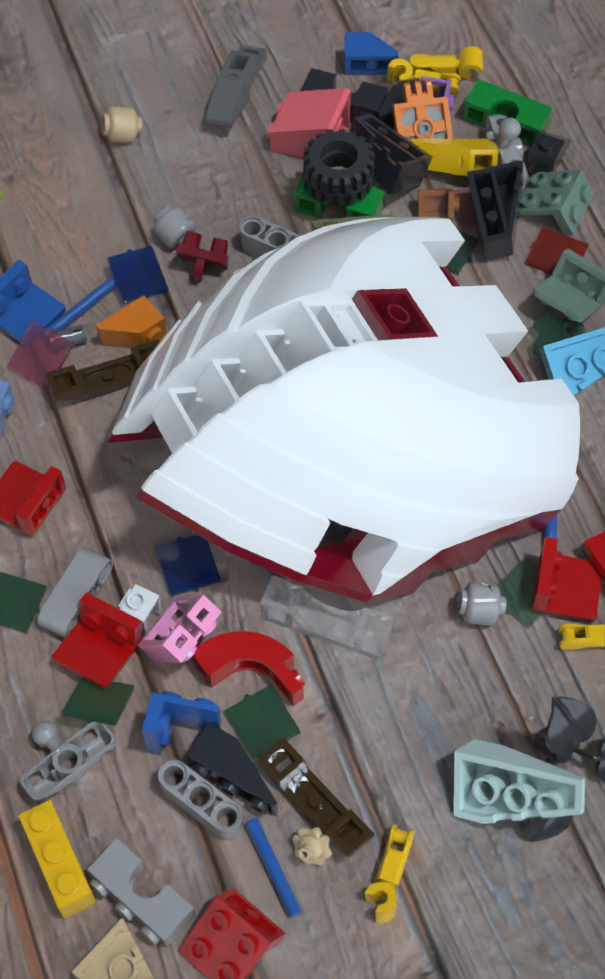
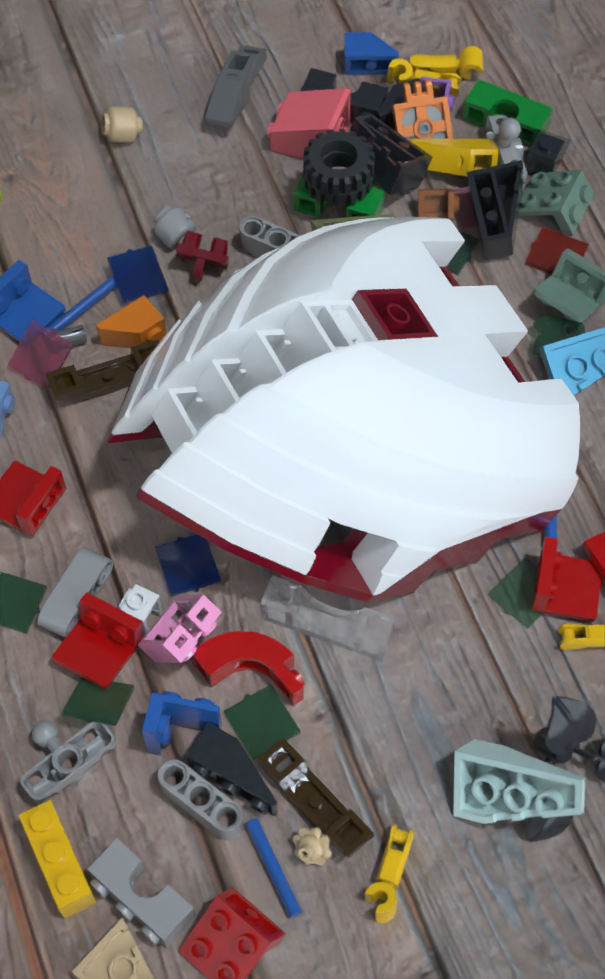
(481, 603): light grey head -> none

